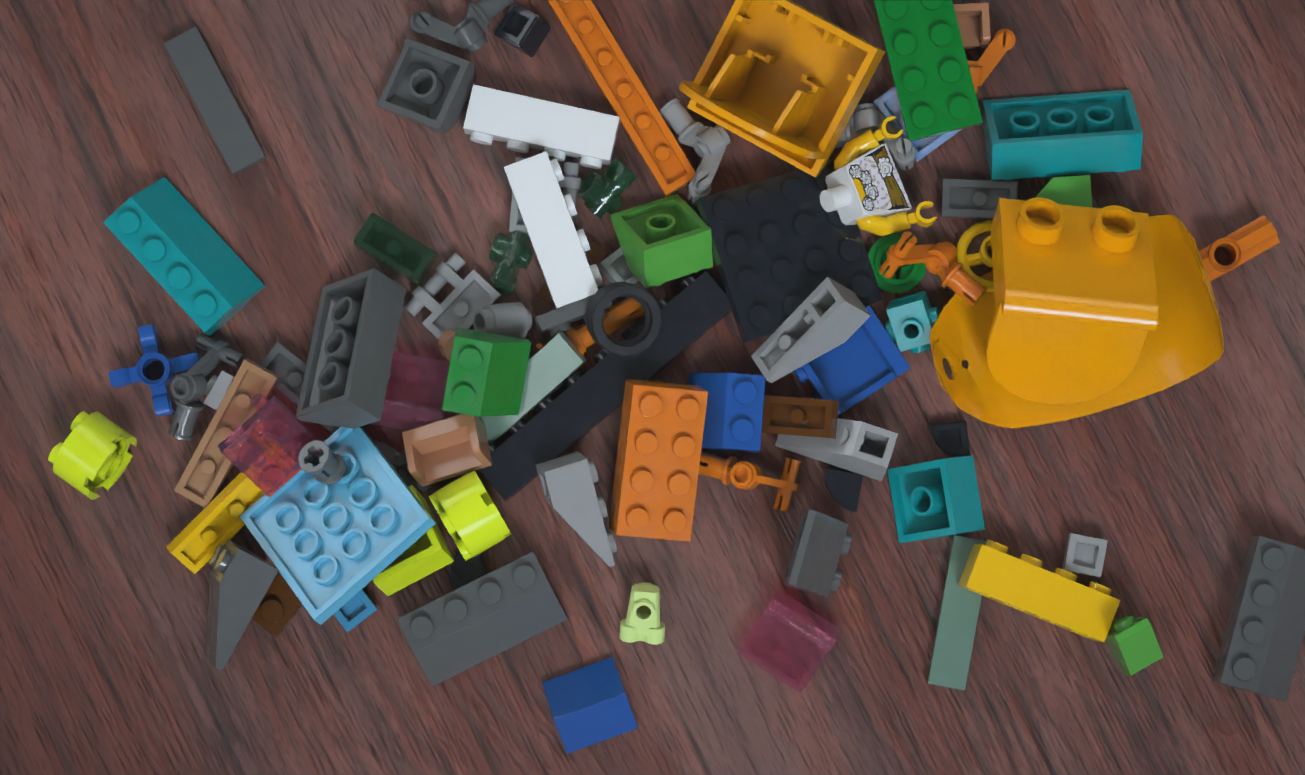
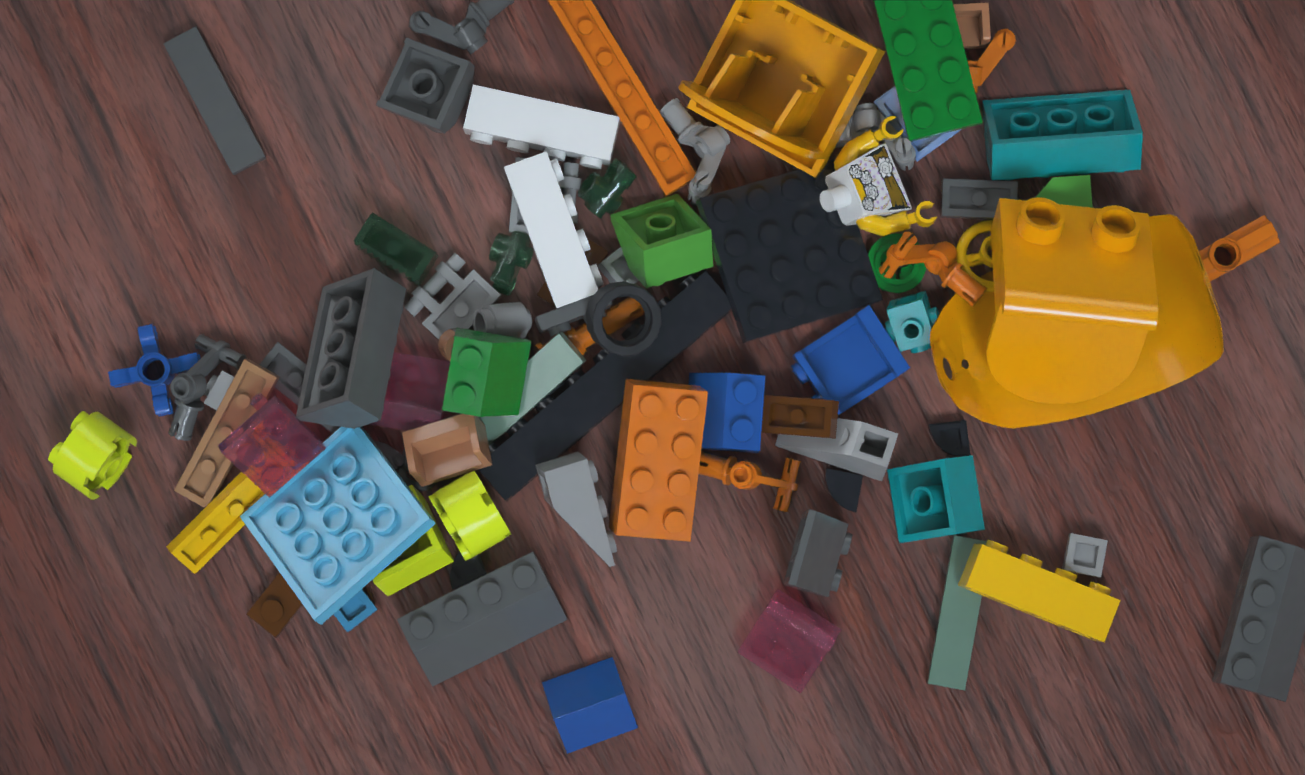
(184, 255): teal slope -> none
(235, 592): dark grey slope -> none
(315, 464): dark grey bush -> none
(522, 30): black slope -> none
(643, 616): yellowish green plate -> none
(814, 328): light grey slope -> none
(1133, 643): bright green slope -> none

